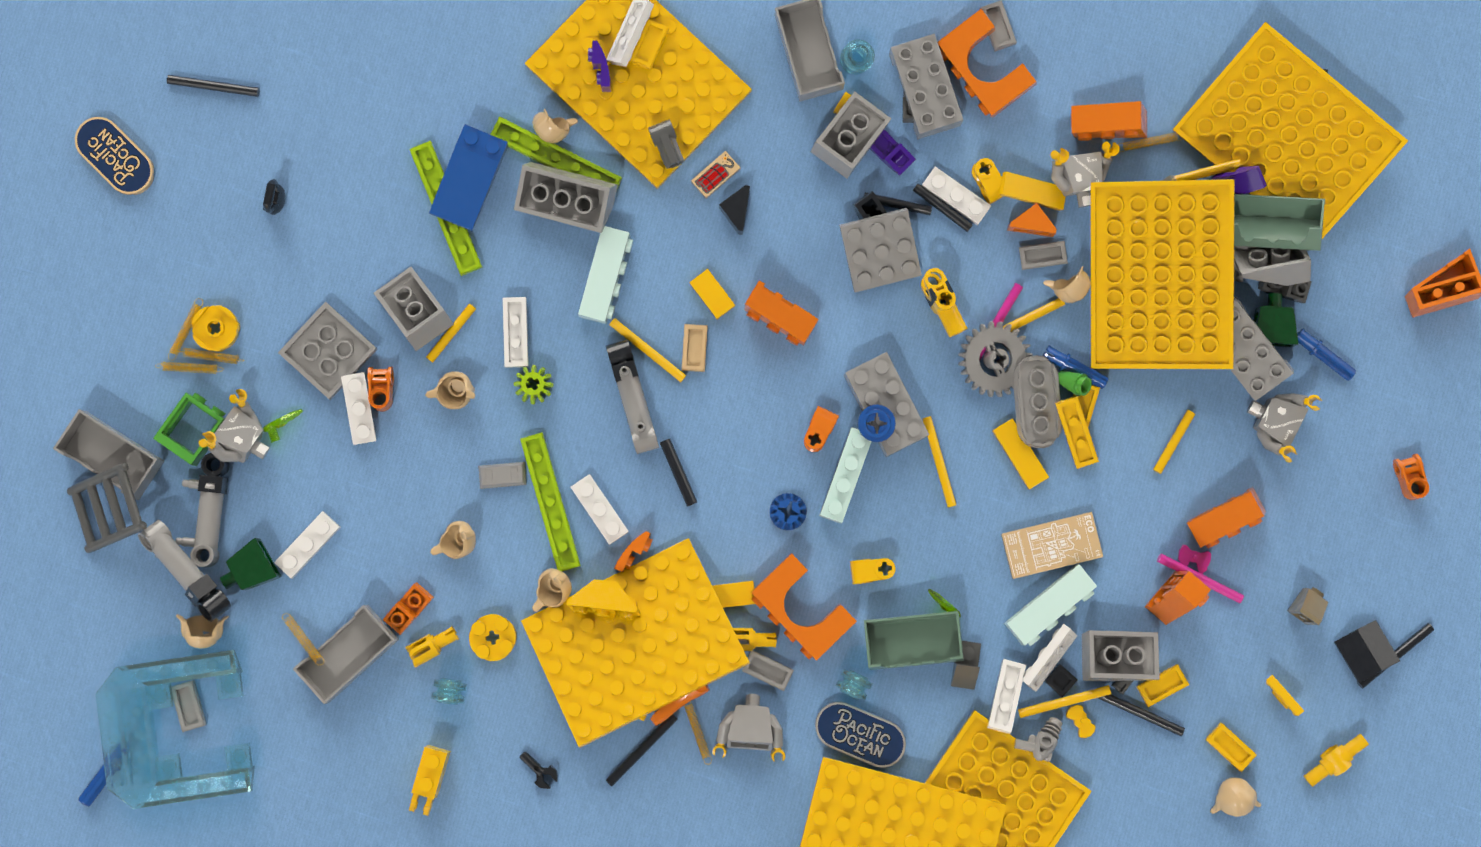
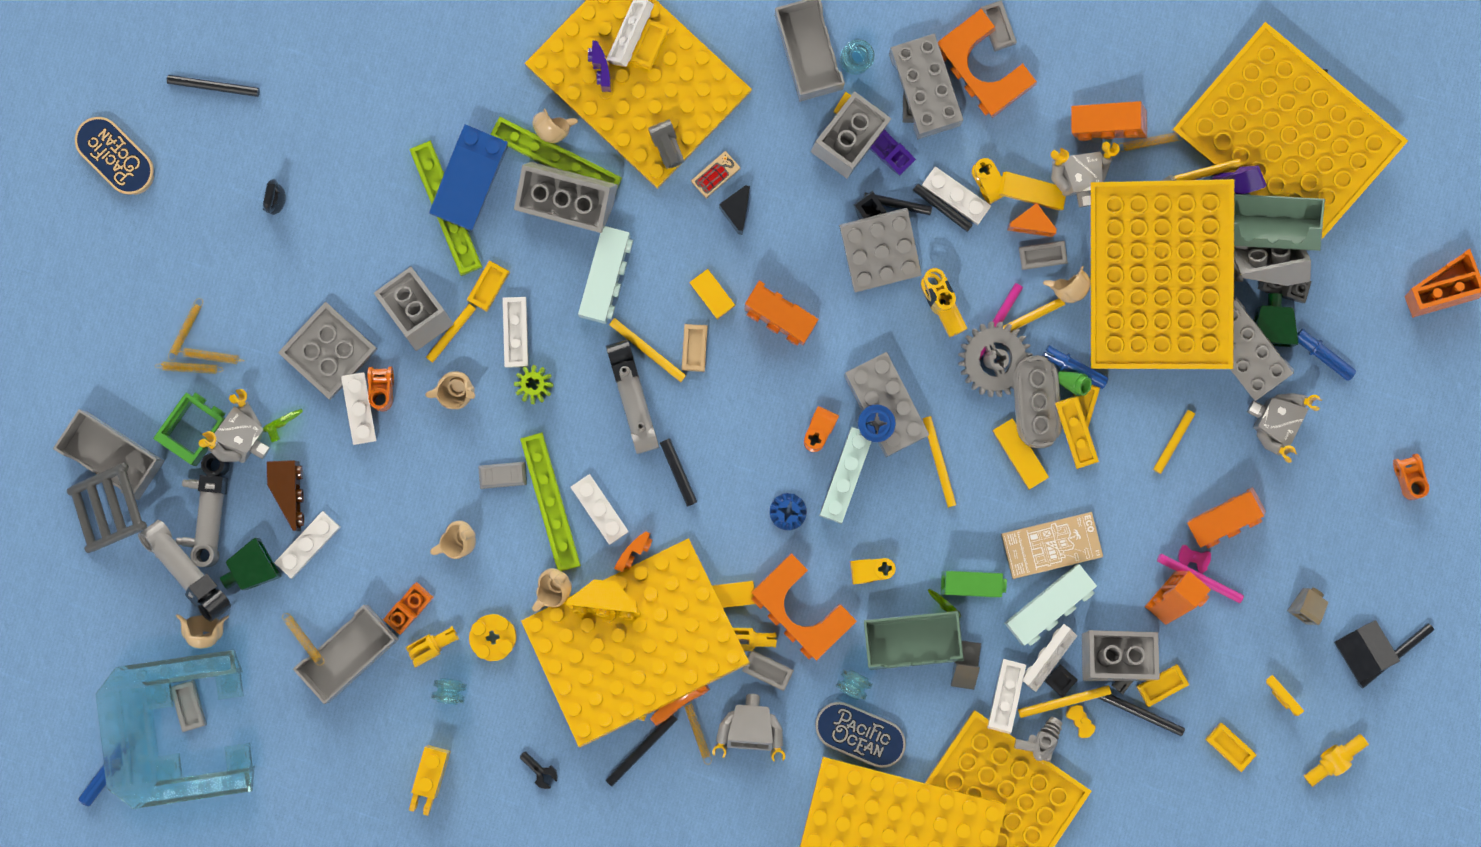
(217, 341): yellow plate -> none
(284, 484): none -> reddish brown slope
(488, 286): none -> yellow tile
(973, 584): none -> bright green window
(1235, 798): tan hair -> none

